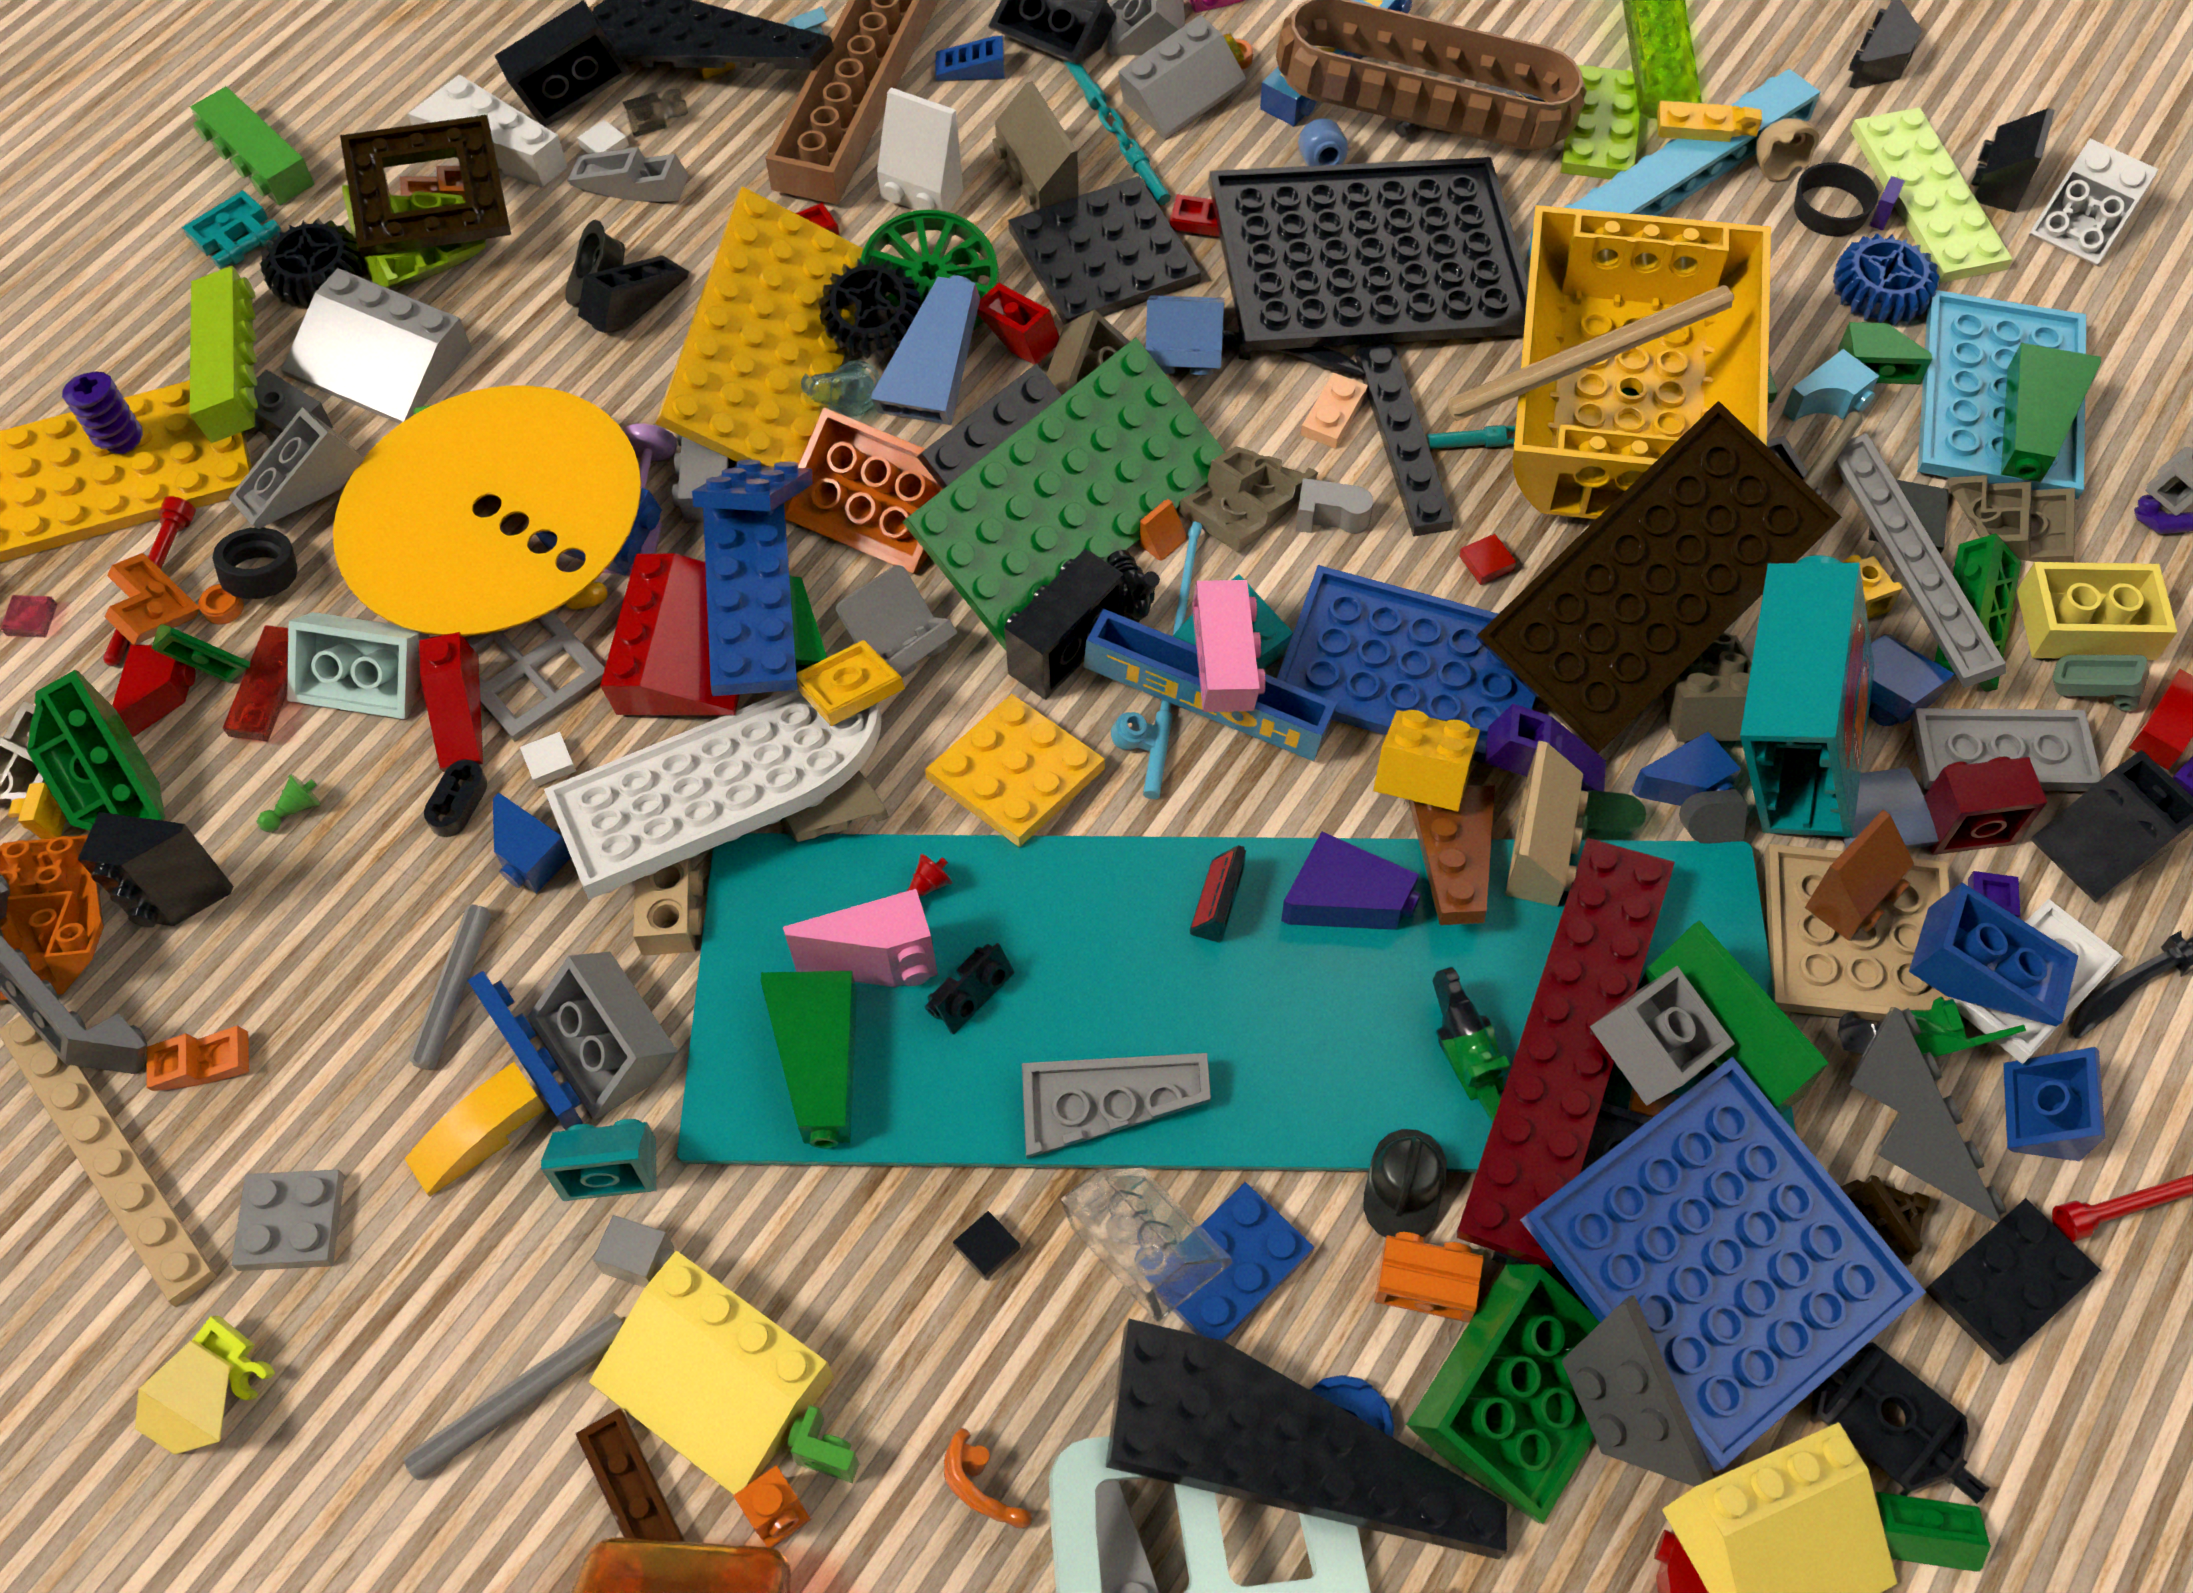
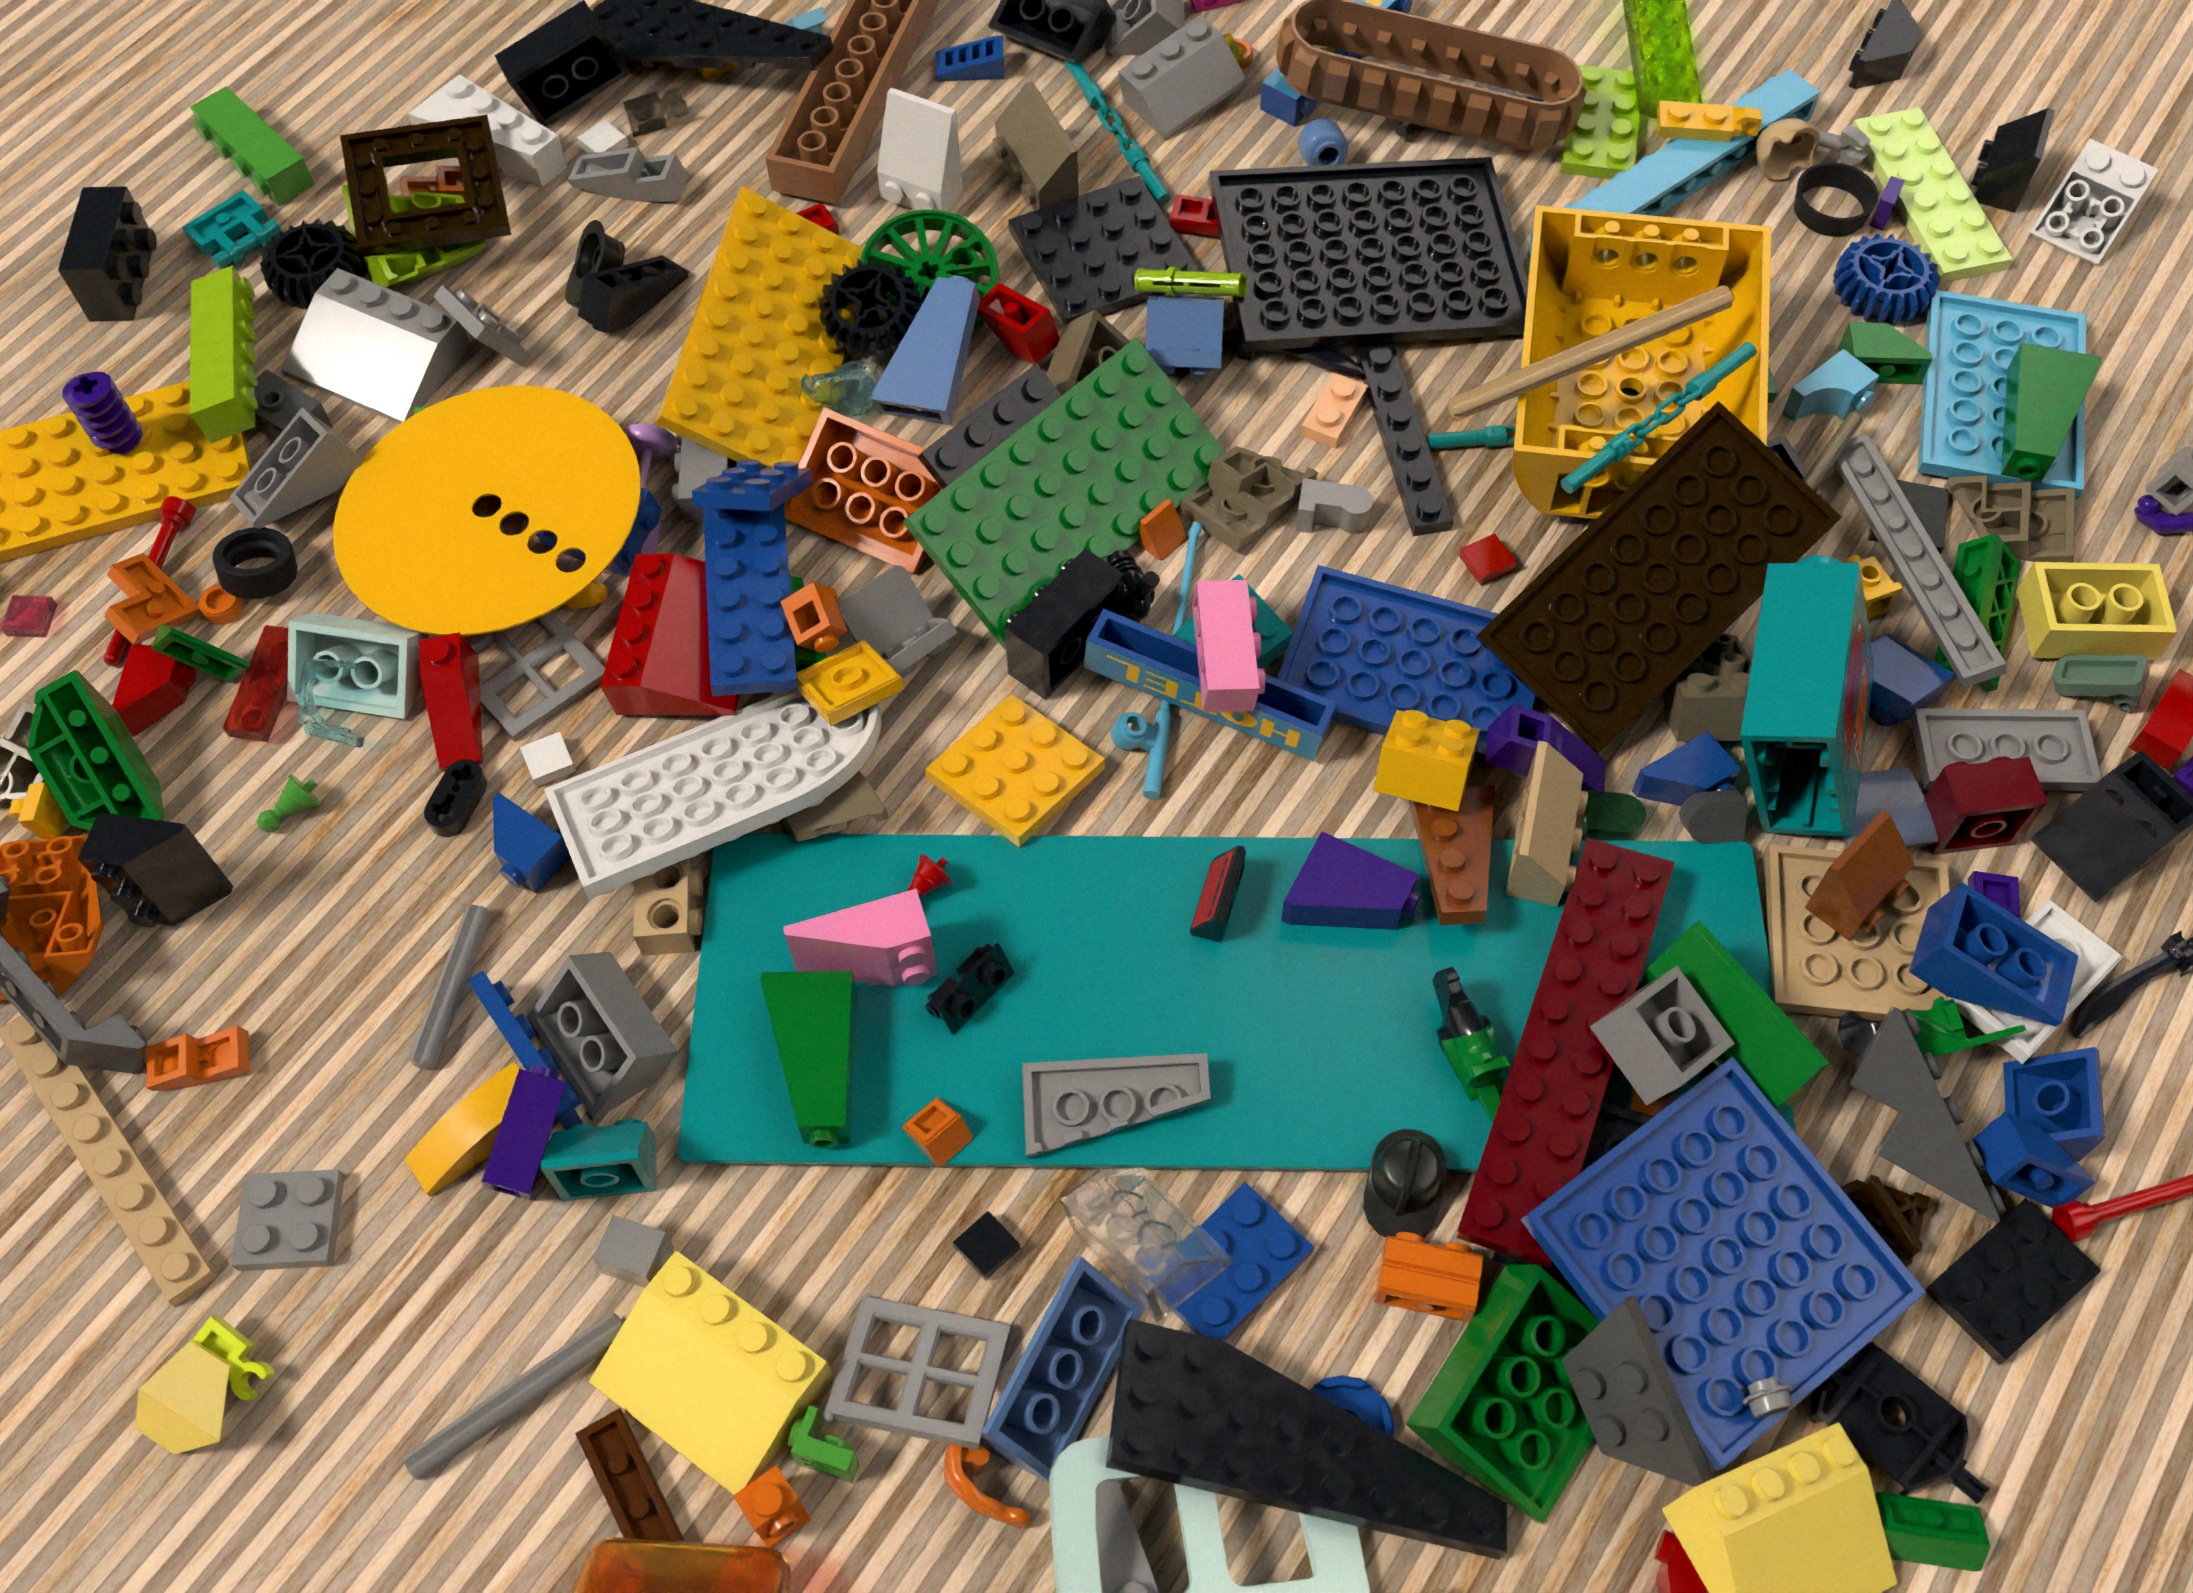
(107, 254): none -> black brick
(307, 712): none -> clear light blue helmet
(482, 324): none -> light grey plate
(524, 1132): none -> dark purple slope
(814, 617): none -> orange brick
(905, 1418): none -> light grey window
(938, 1131): none -> orange slope
(1060, 1371): none -> medium blue slope
(1178, 282): none -> lime pin
(1622, 444): none -> teal piece
(1768, 1398): none -> light grey plate
(1846, 143): none -> light grey bar
(2030, 1162): none -> blue slope

